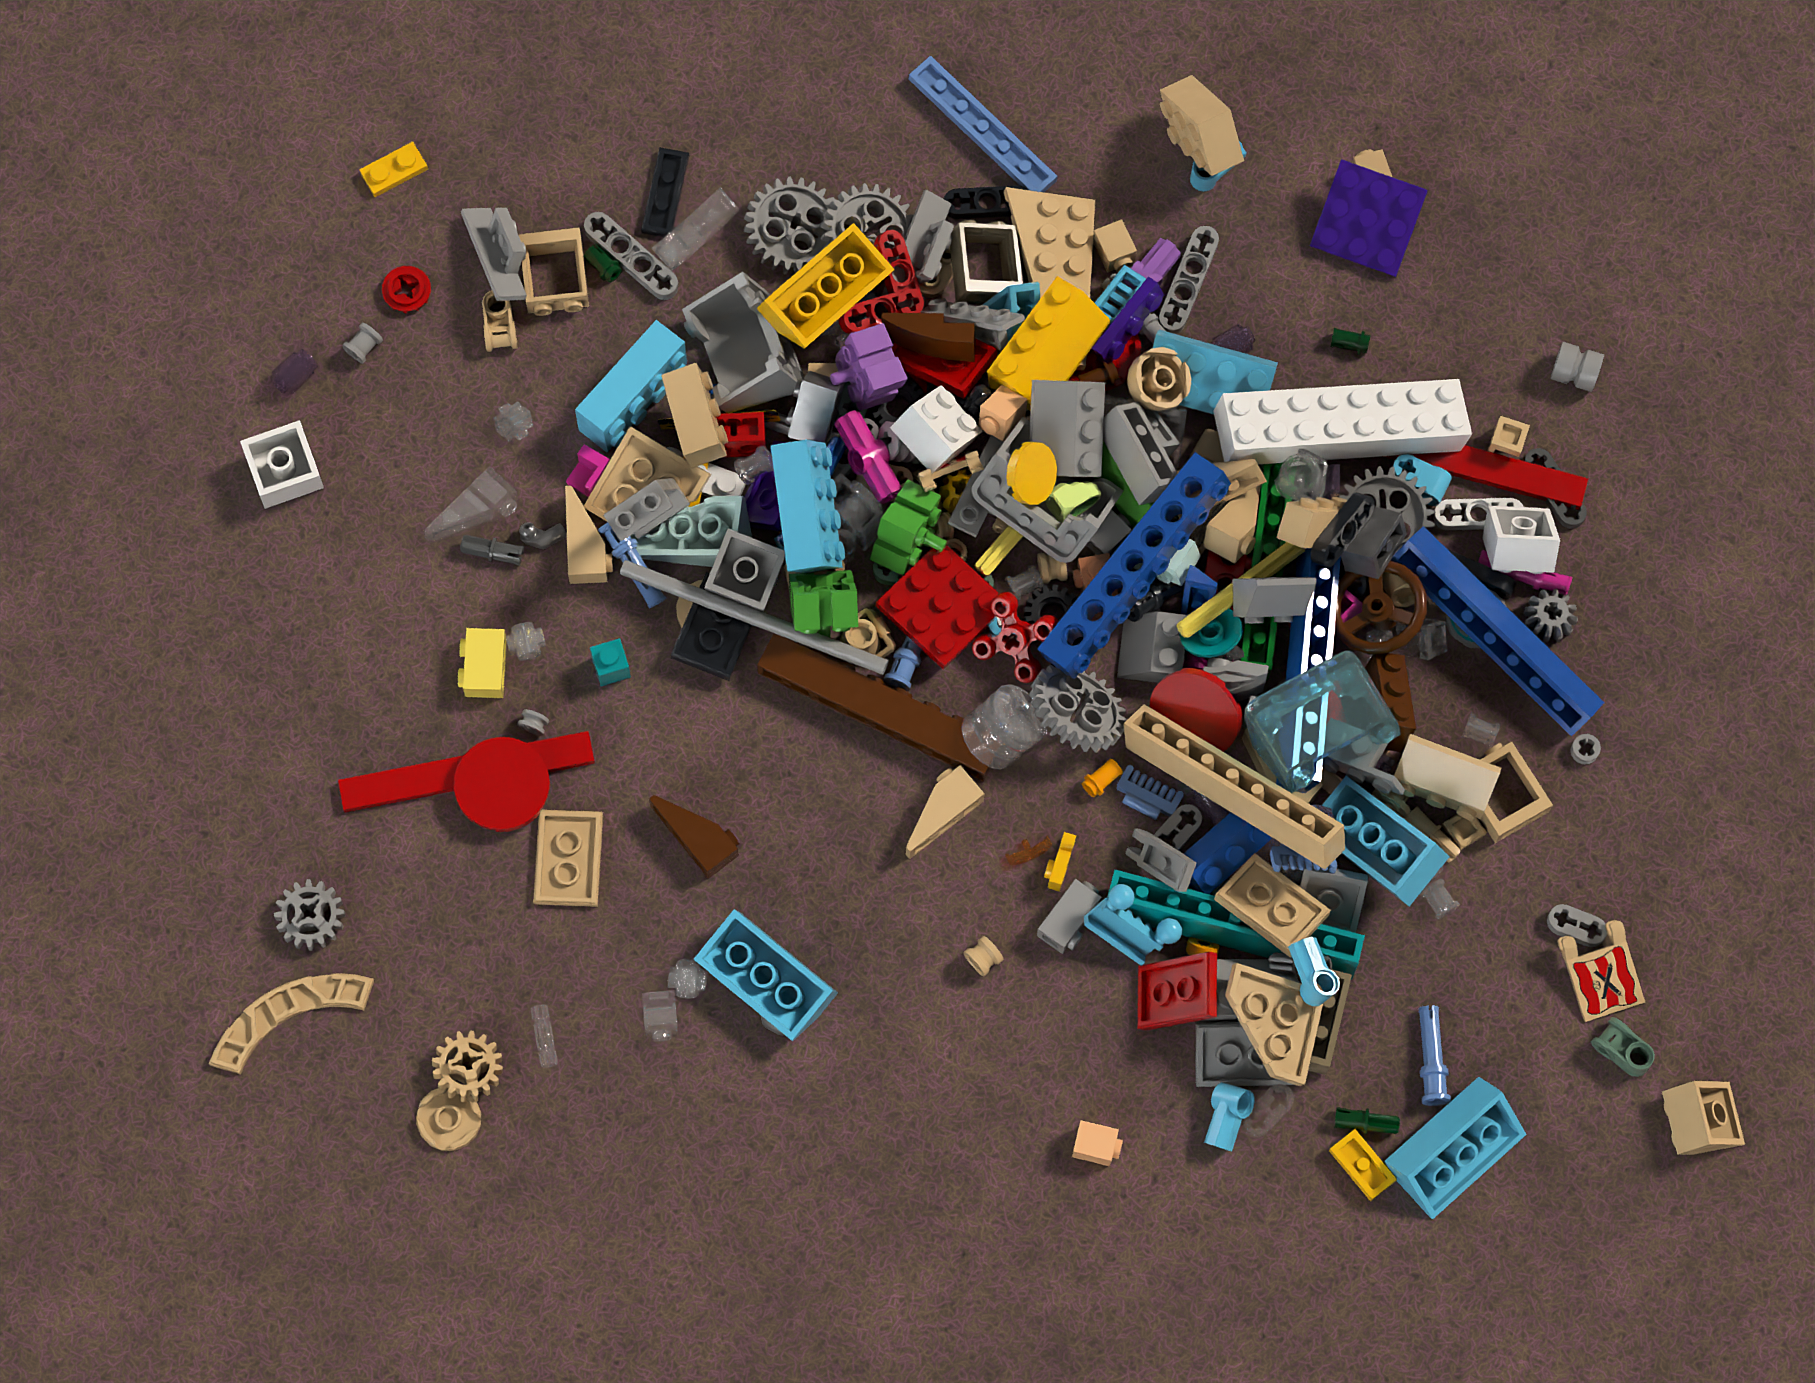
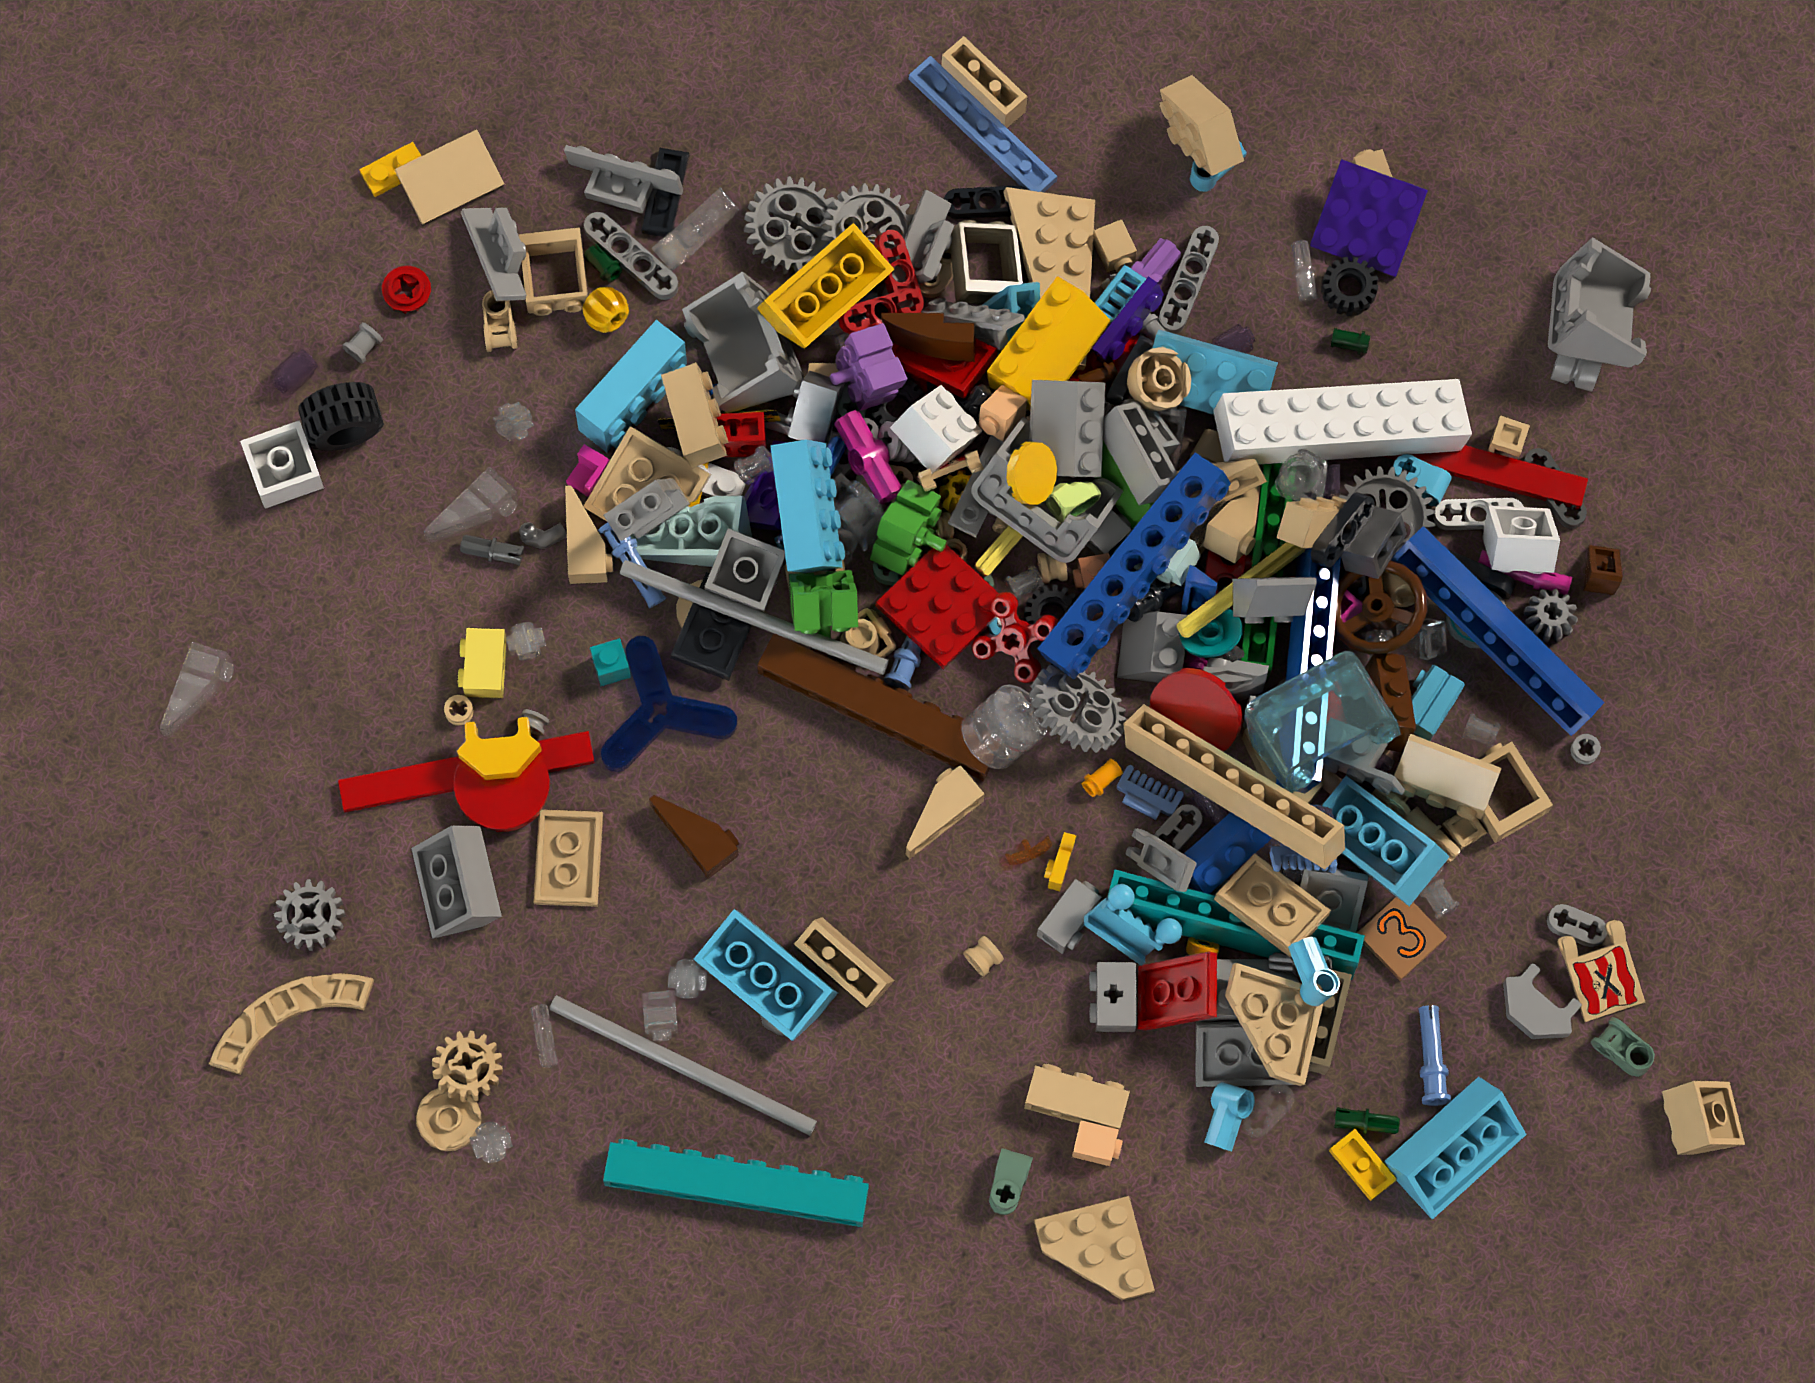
(197, 684): none -> clear slope
(340, 416): none -> black tyre
(449, 177): none -> tan tile
(456, 881): none -> light grey slope
(459, 700): none -> tan bush
(490, 1142): none -> clear gear
(499, 756): none -> yellow piece
(605, 309): none -> yellow piece
(620, 181): none -> light grey bracket
(682, 713): none -> clear blue piece
(683, 1065): none -> light grey piece
(735, 1183): none -> teal brick
(844, 962): none -> tan brick
(985, 81): none -> tan brick
(1010, 1176): none -> sand green piece
(1076, 1097): none -> tan brick
(1100, 1246): none -> tan plate
(1119, 387): none -> black beam
(1121, 979): none -> light grey brick
(1304, 271): none -> clear axle
(1357, 271): none -> black tyre
(1401, 937): none -> medium nougat tile
(1433, 699): none -> medium azure brick
(1533, 1011): none -> light grey piece
(1595, 306): none -> light grey windscreen
(1603, 570): none -> reddish brown slope

